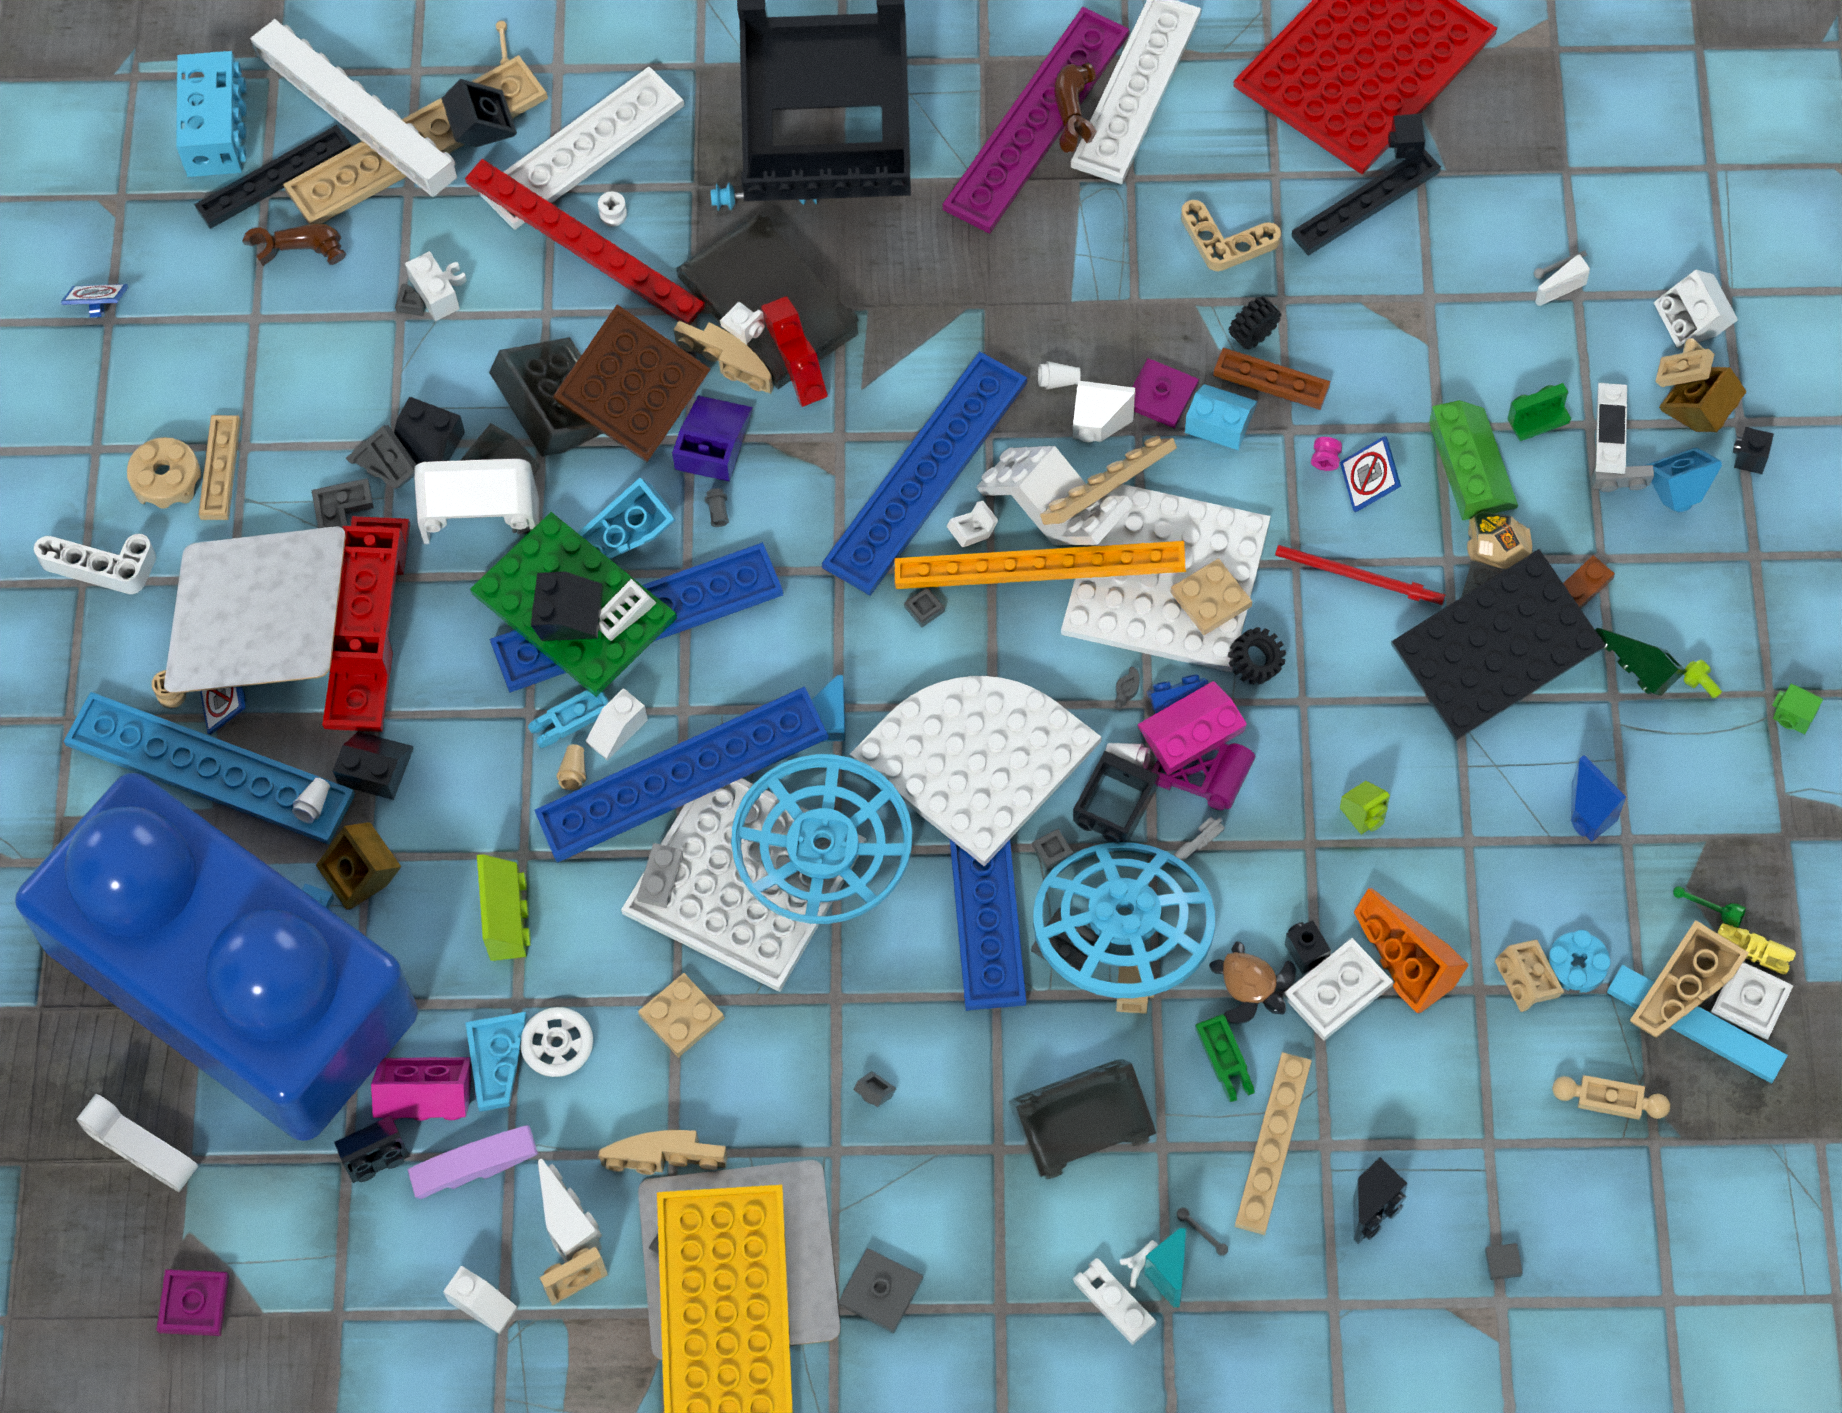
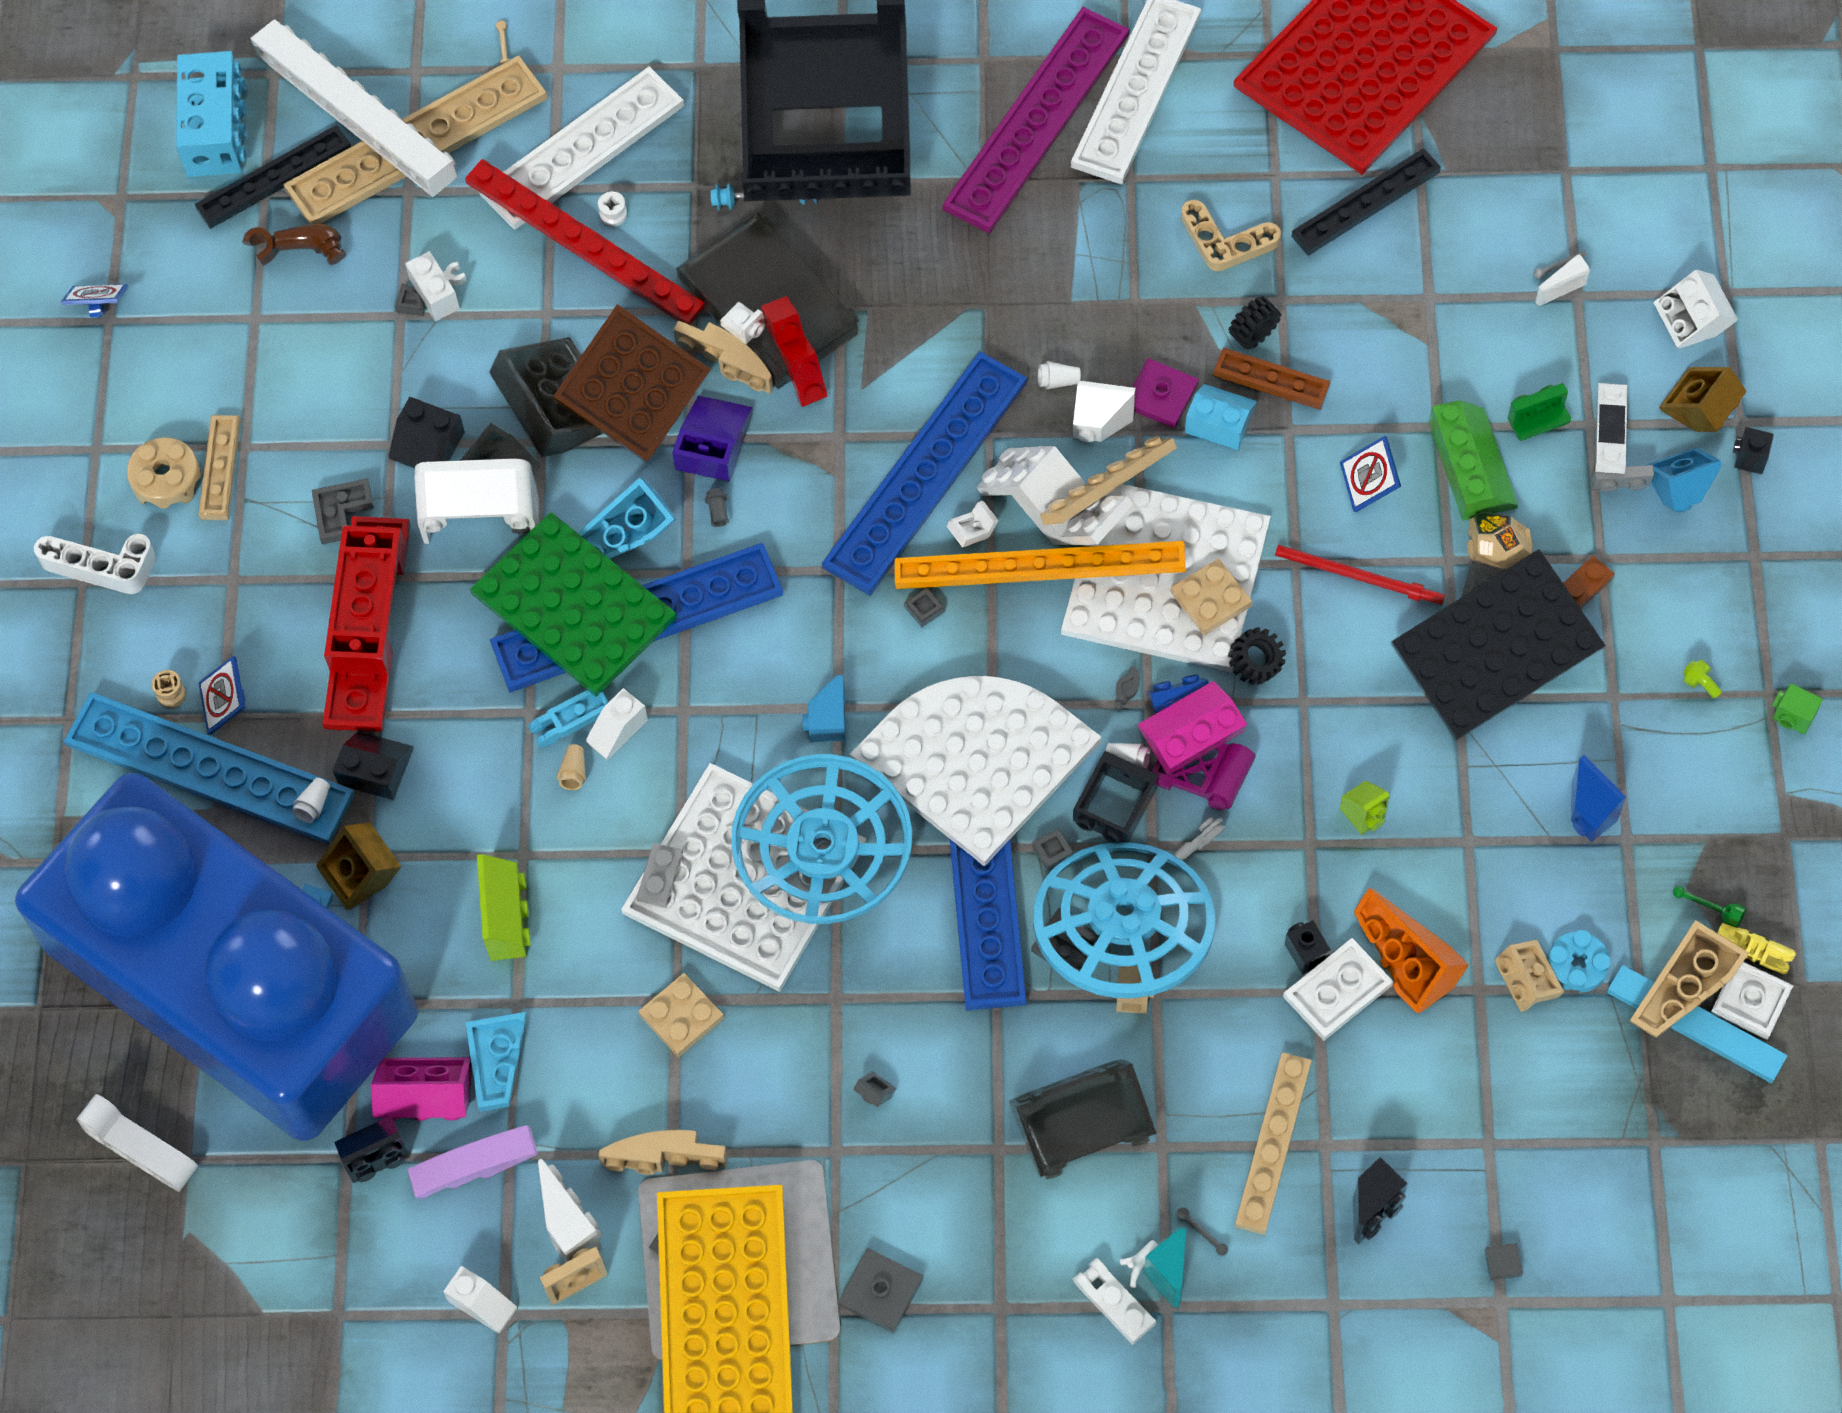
(192, 1302): magenta plate -> none
(255, 610): flat silver piece -> none
(385, 458): dark grey wing -> none
(478, 114): black slope -> none
(559, 1066): white plate -> none
(566, 607): black slope -> none
(637, 609): white slope -> none
(681, 774): blue plate -> none
(1066, 89): reddish brown piece -> none
(1224, 1055): green hinge -> none
(1252, 982): animal -> none
(1326, 453): dark pink wheel -> none
(1407, 136): black brick -> none
(1611, 1097): tan plate -> none
(1651, 664): dark green slope -> none
(1687, 367): tan plate -> none

